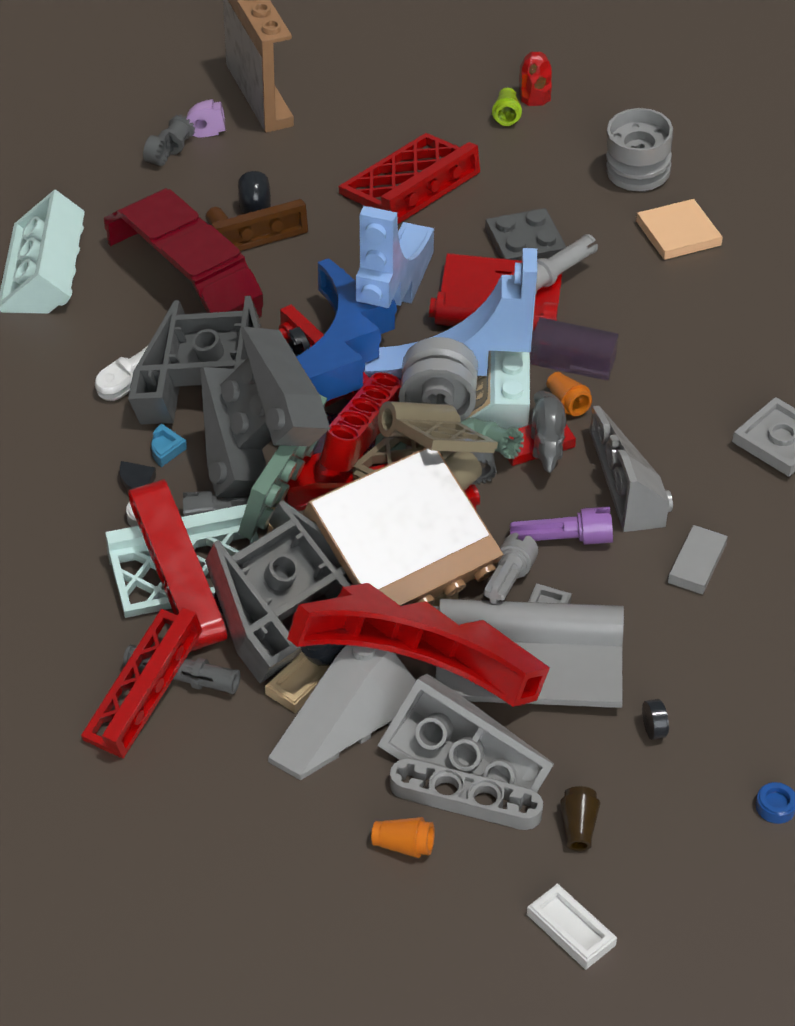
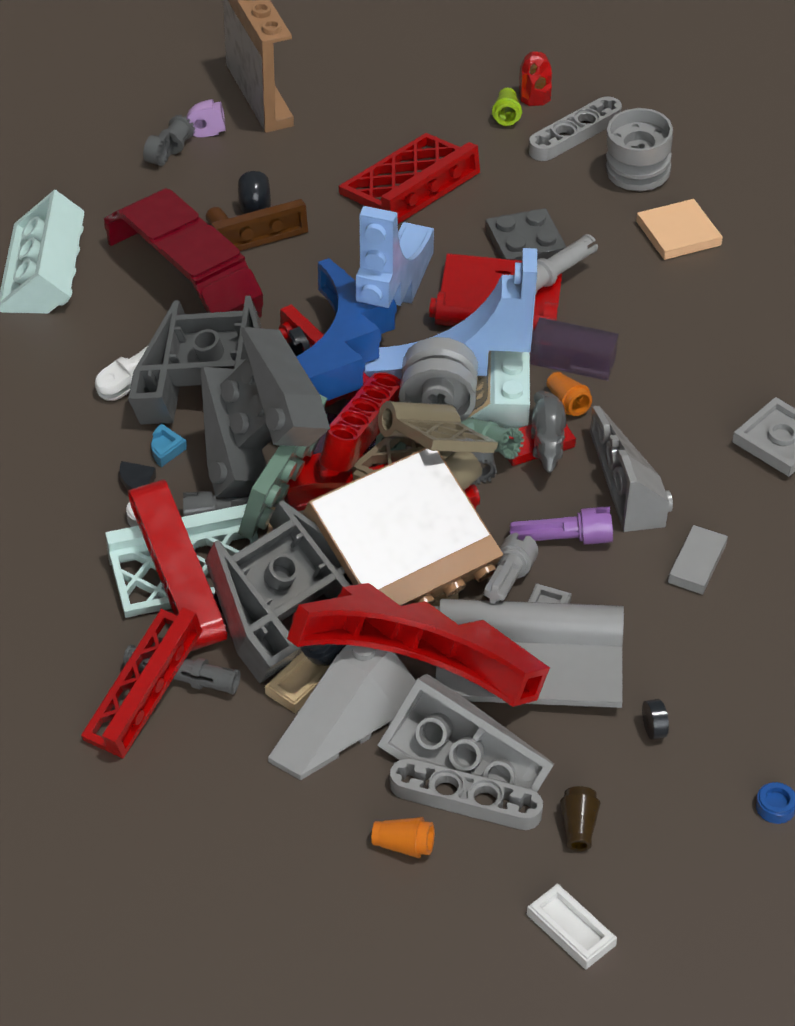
(549, 144): none -> light grey beam

